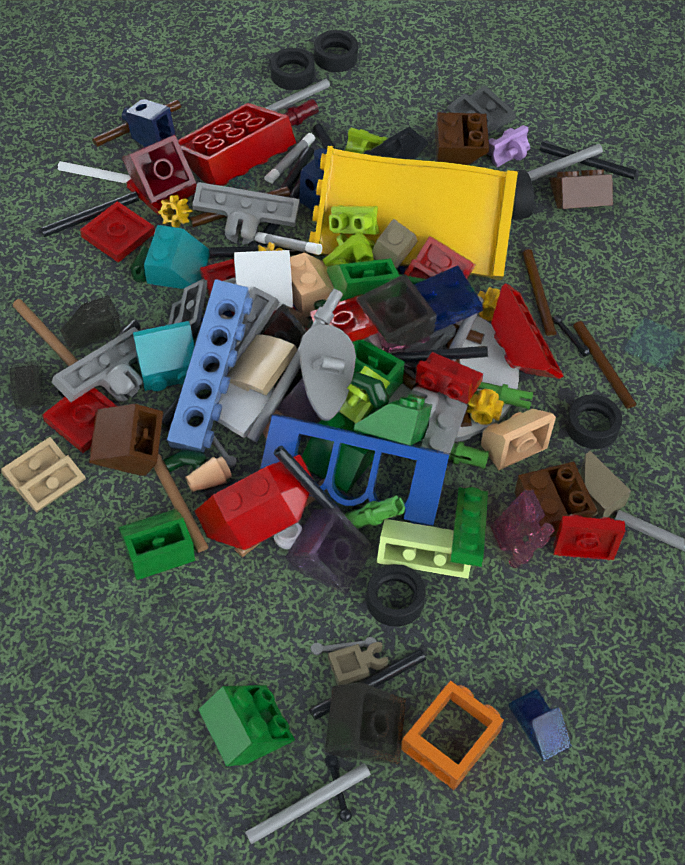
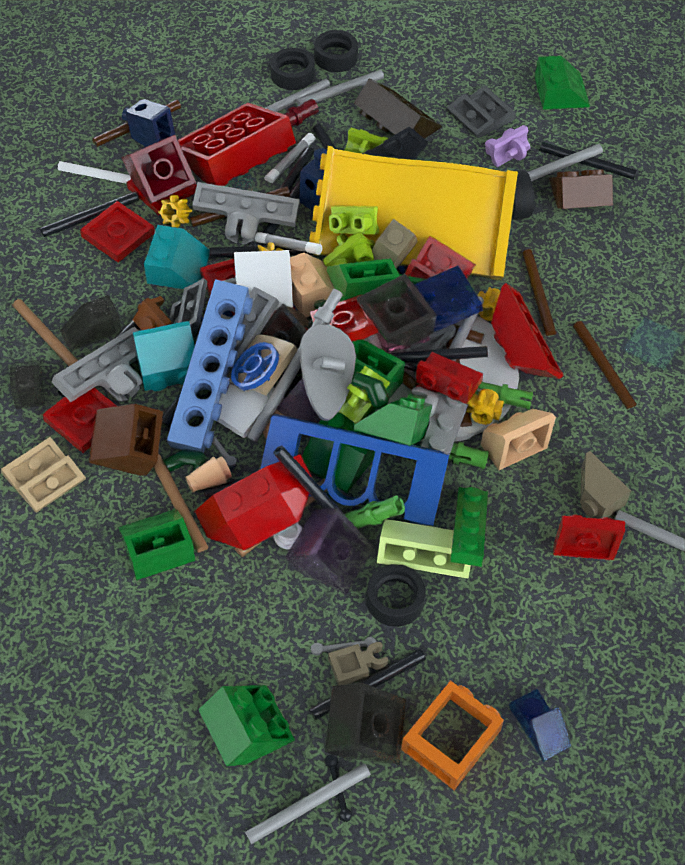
(137, 267): dark green arm -> none
(150, 314): none -> dark orange bracket
(255, 366): none -> blue wheel
(341, 88): none -> light grey bar
(393, 110): none -> dark brown slope
(461, 137): reddish brown slope -> none
(518, 521): clear pink plate -> none
(557, 319): black hinge -> none
(558, 492): reddish brown slope -> none
(559, 84): none -> green slope
(588, 438): black tyre -> none

